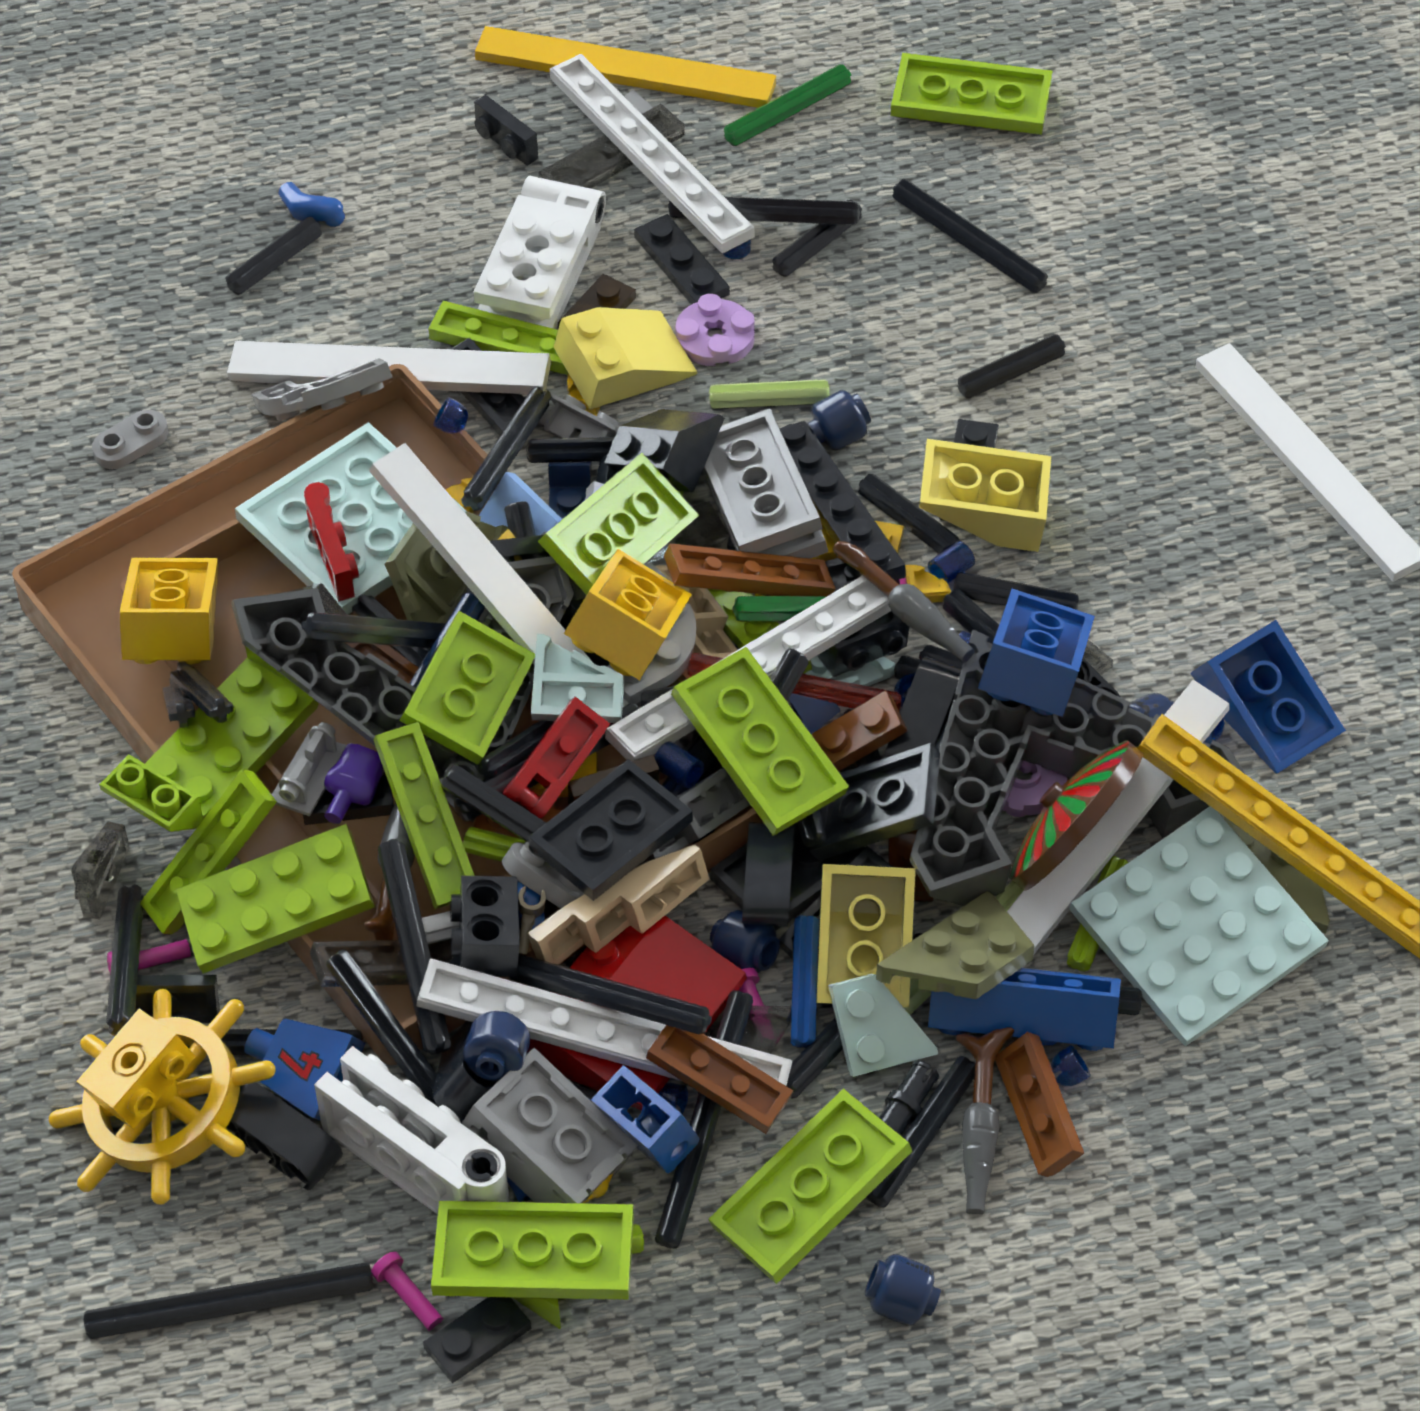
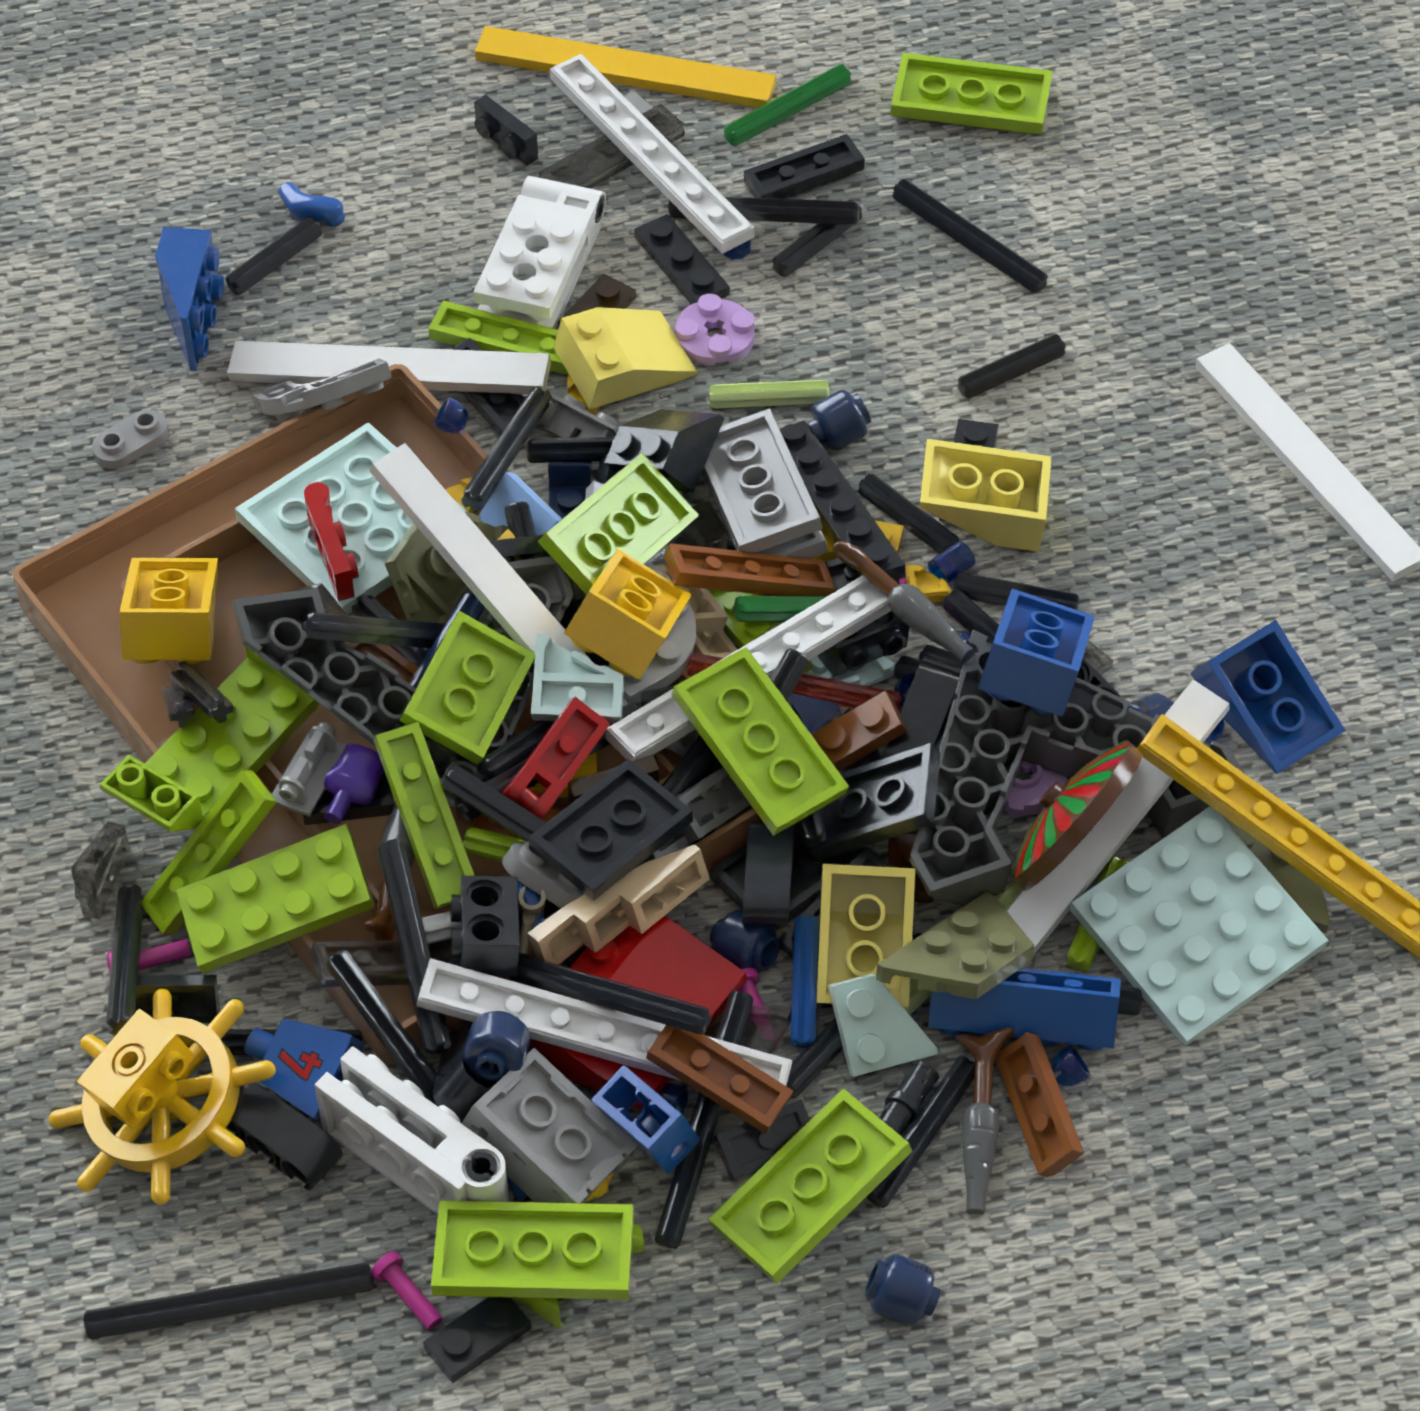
(189, 287): none -> blue slope
(679, 764): clear blue hinge -> none
(748, 1149): none -> black plate
(805, 169): none -> black plate

